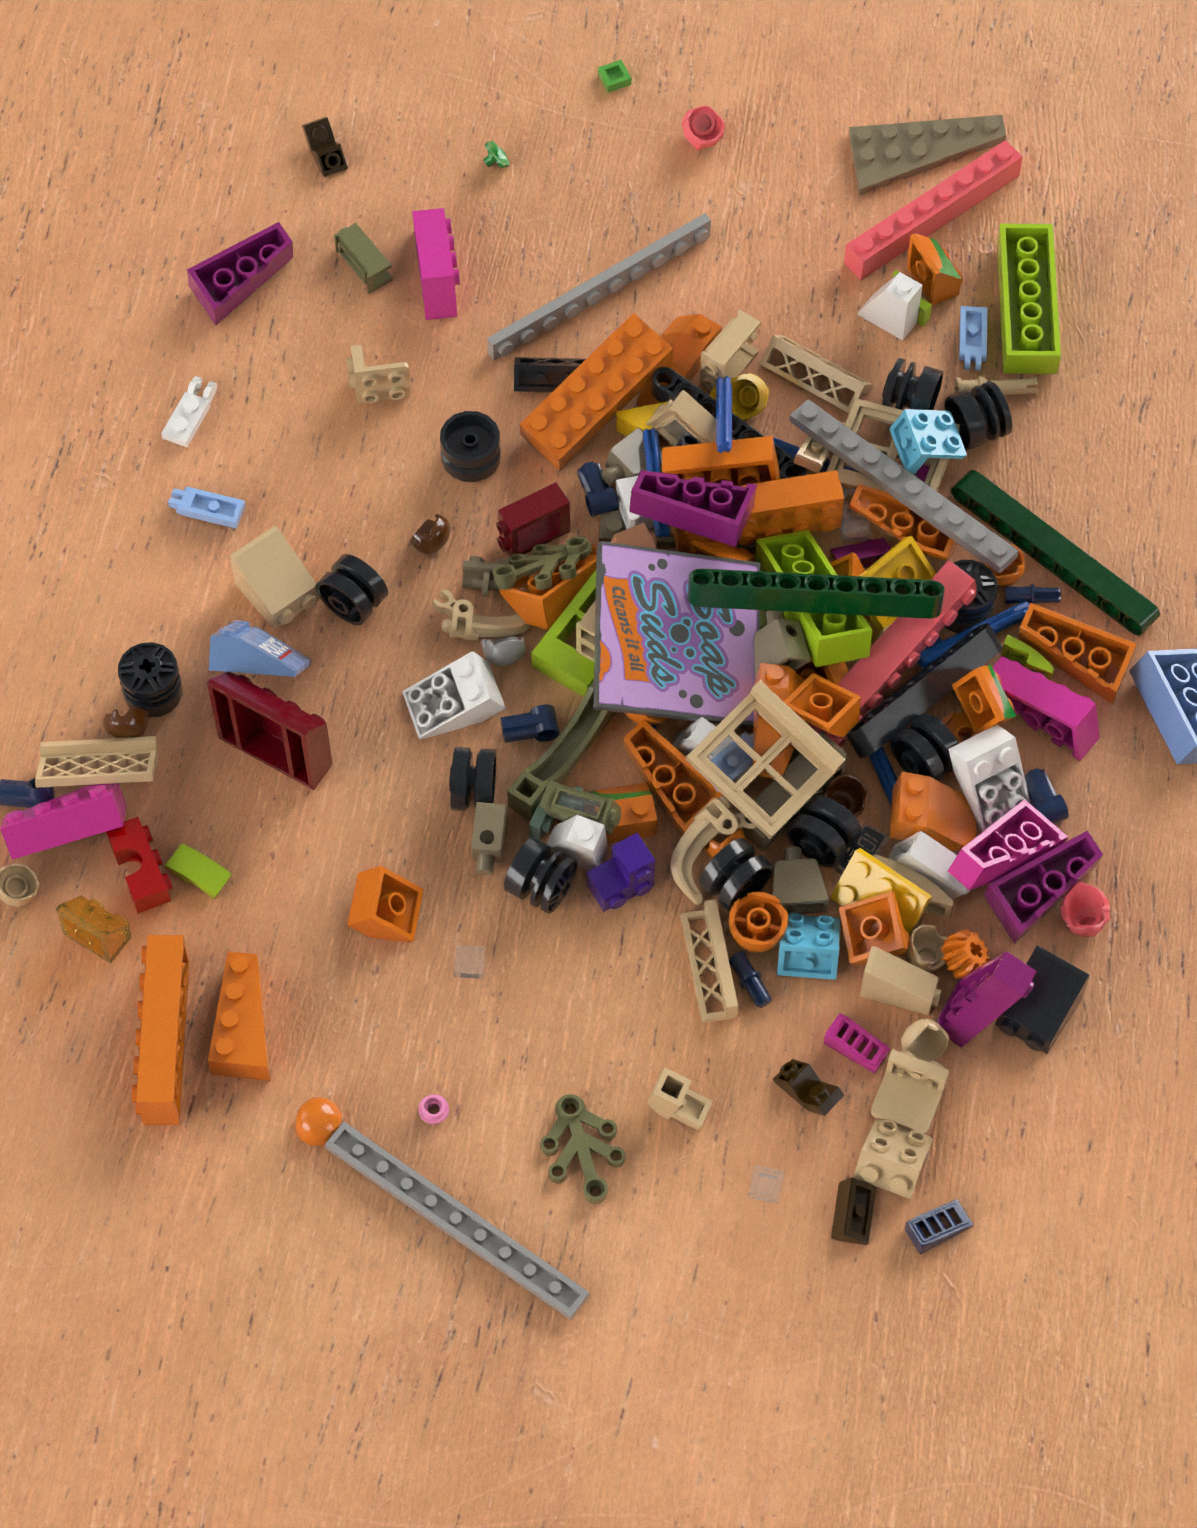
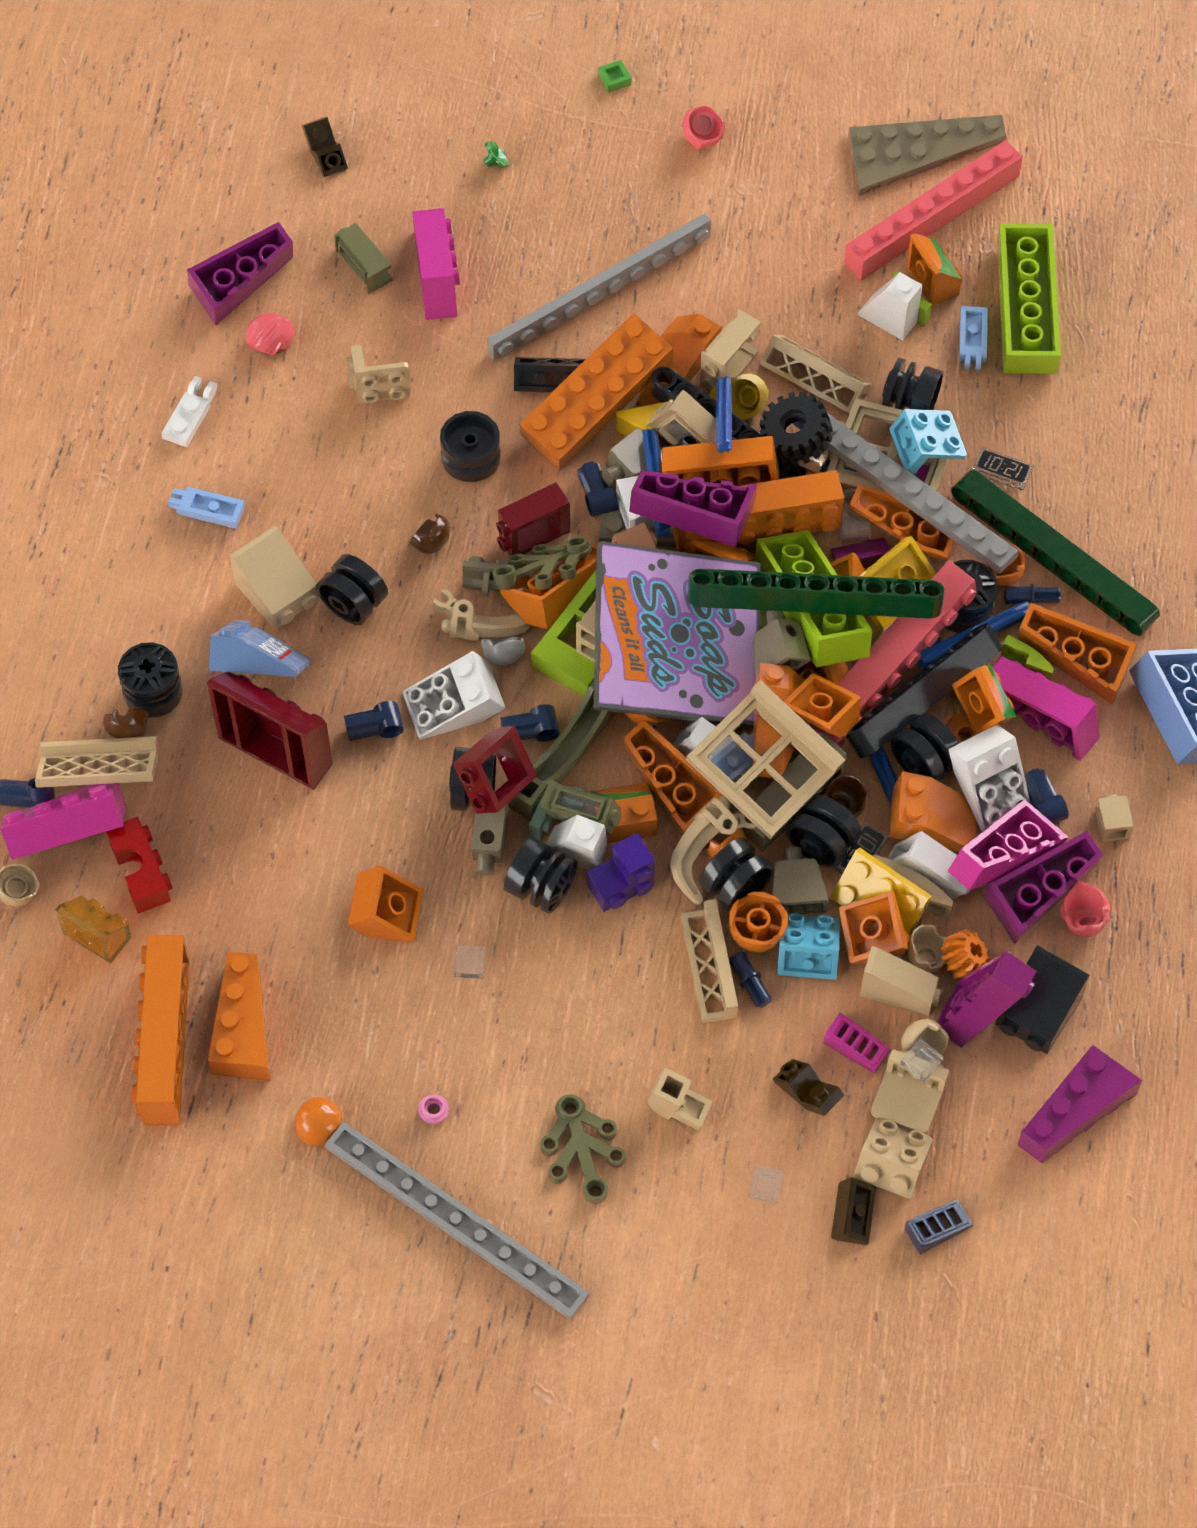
(198, 869): lime slope -> none
(270, 333): none -> coral hair
(381, 721): none -> dark blue piece
(513, 759): none -> dark red window
(804, 442): none -> black tyre
(922, 1060): none -> clear tile
(980, 414): black wheel -> none
(1003, 468): none -> tile
(1008, 387): tan pin -> none
(1083, 1098): none -> magenta wedge
(1113, 818): none -> tan brick

